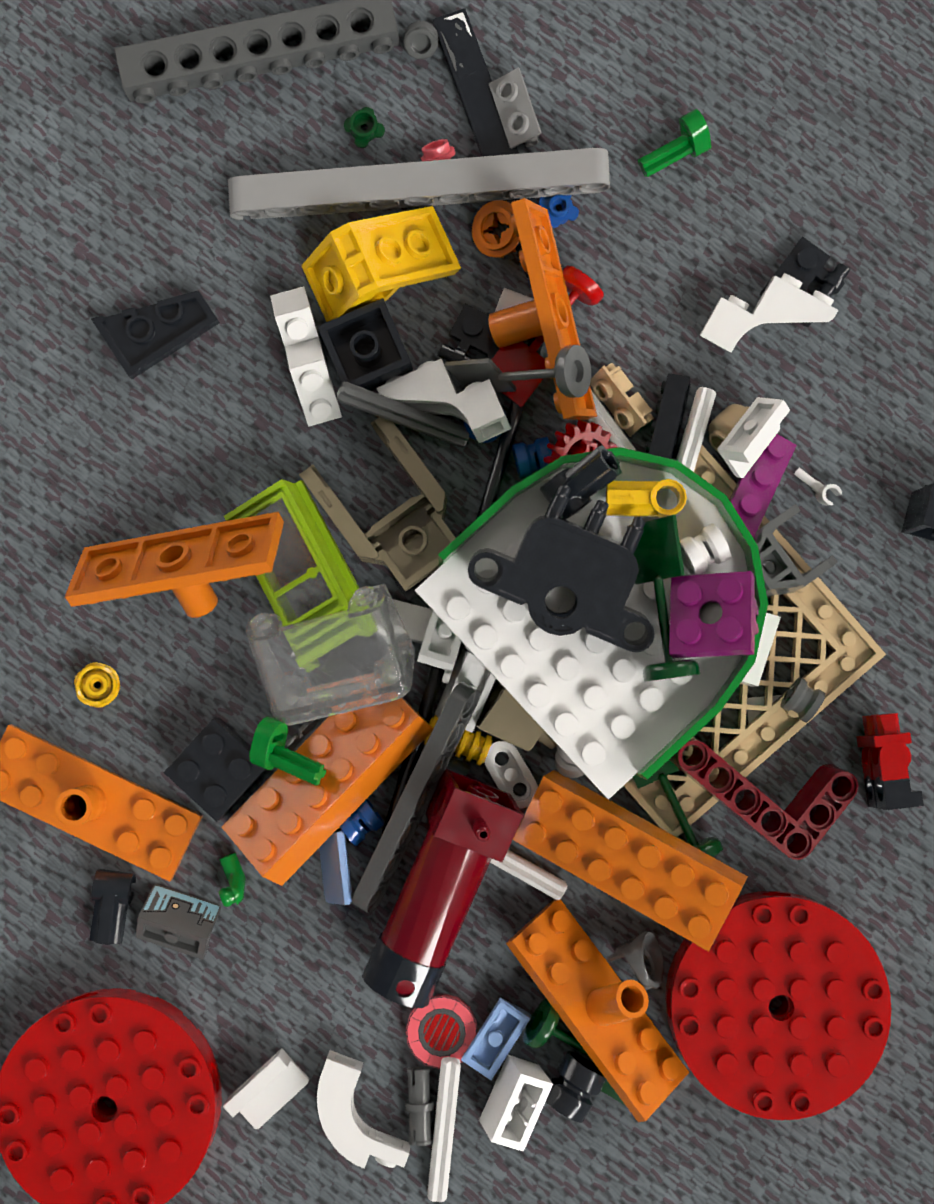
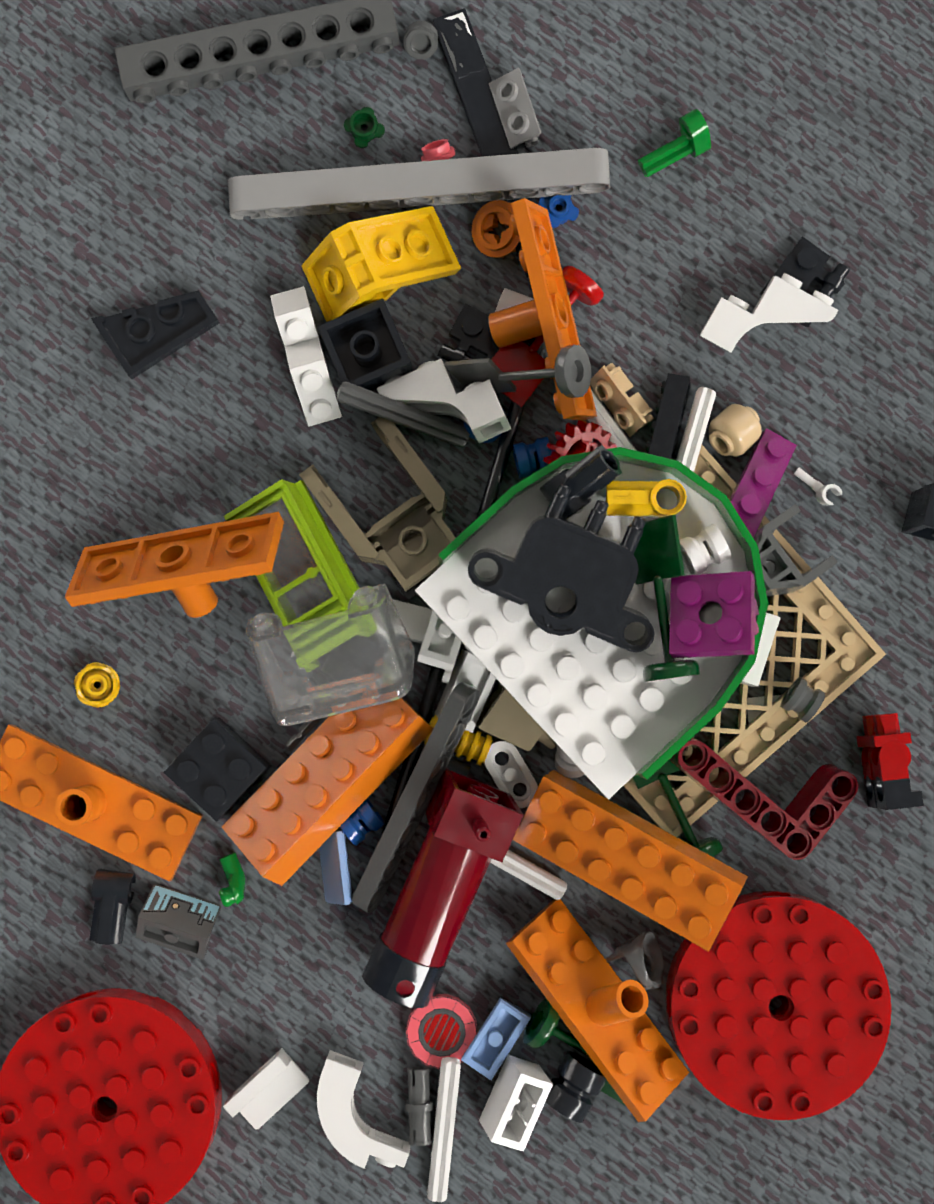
(270, 752): green piece -> none
(752, 434): white panel -> none

